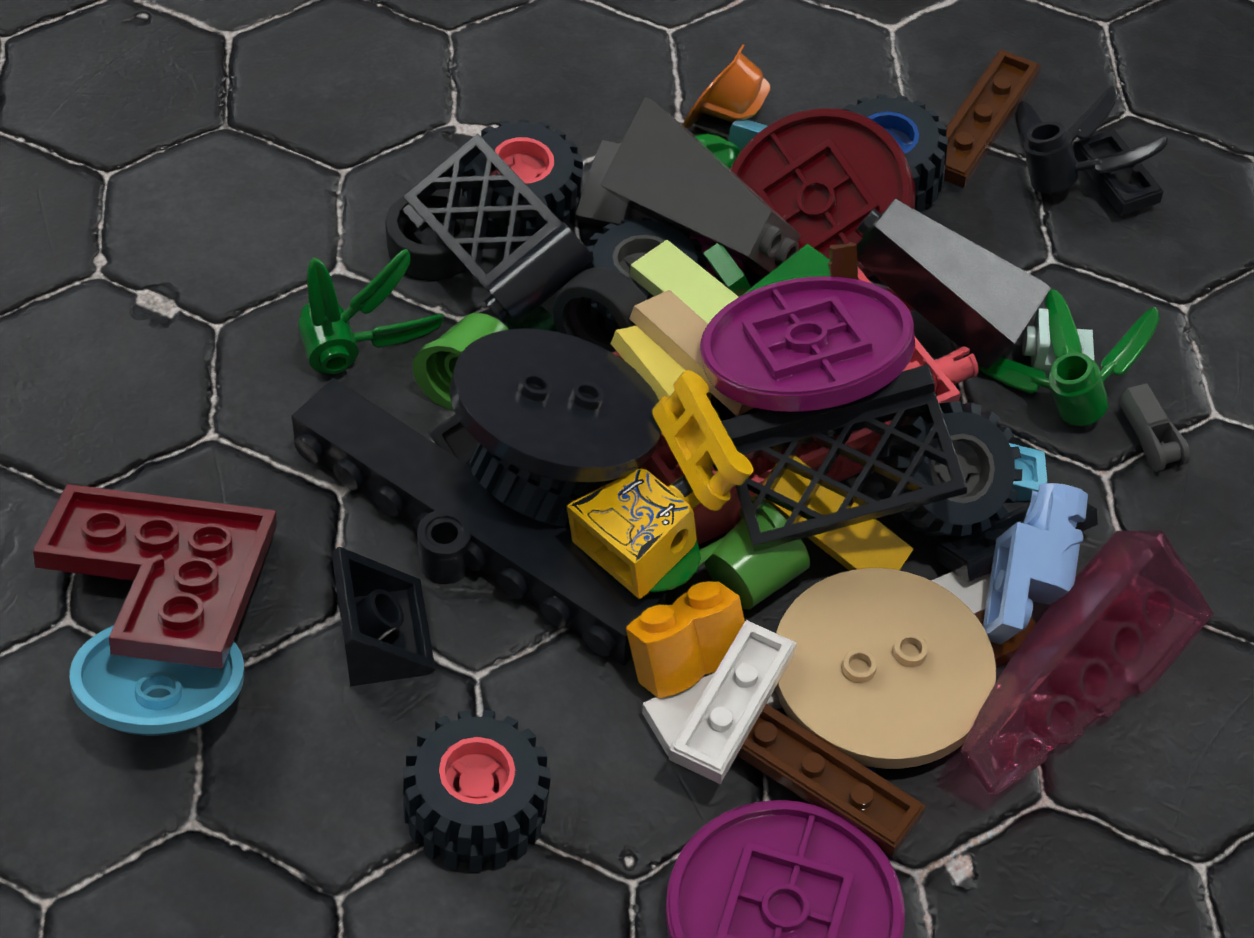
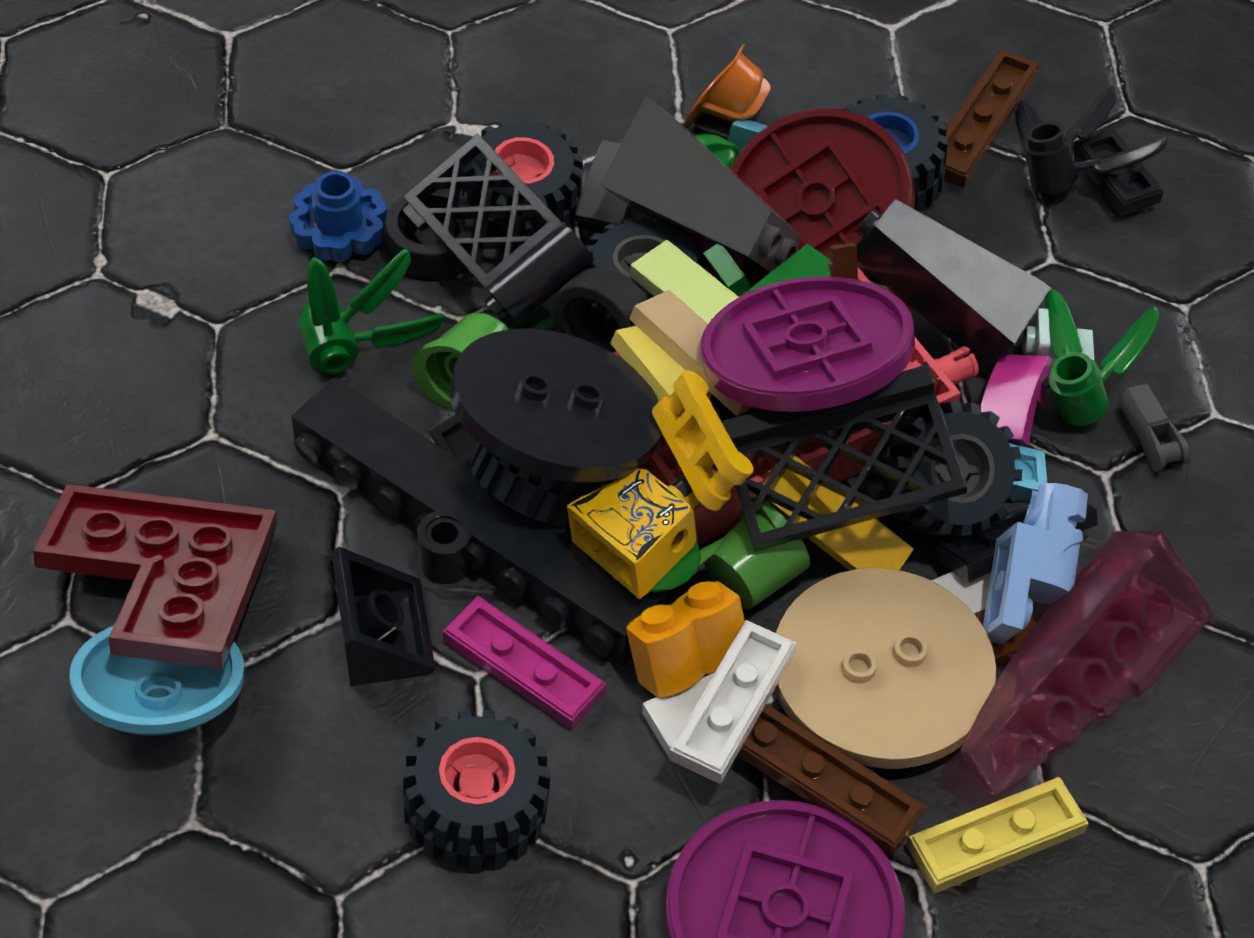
(338, 217): none -> blue plant
(524, 662): none -> dark pink tile
(996, 835): none -> light yellow tile
(1015, 391): none -> dark pink slope

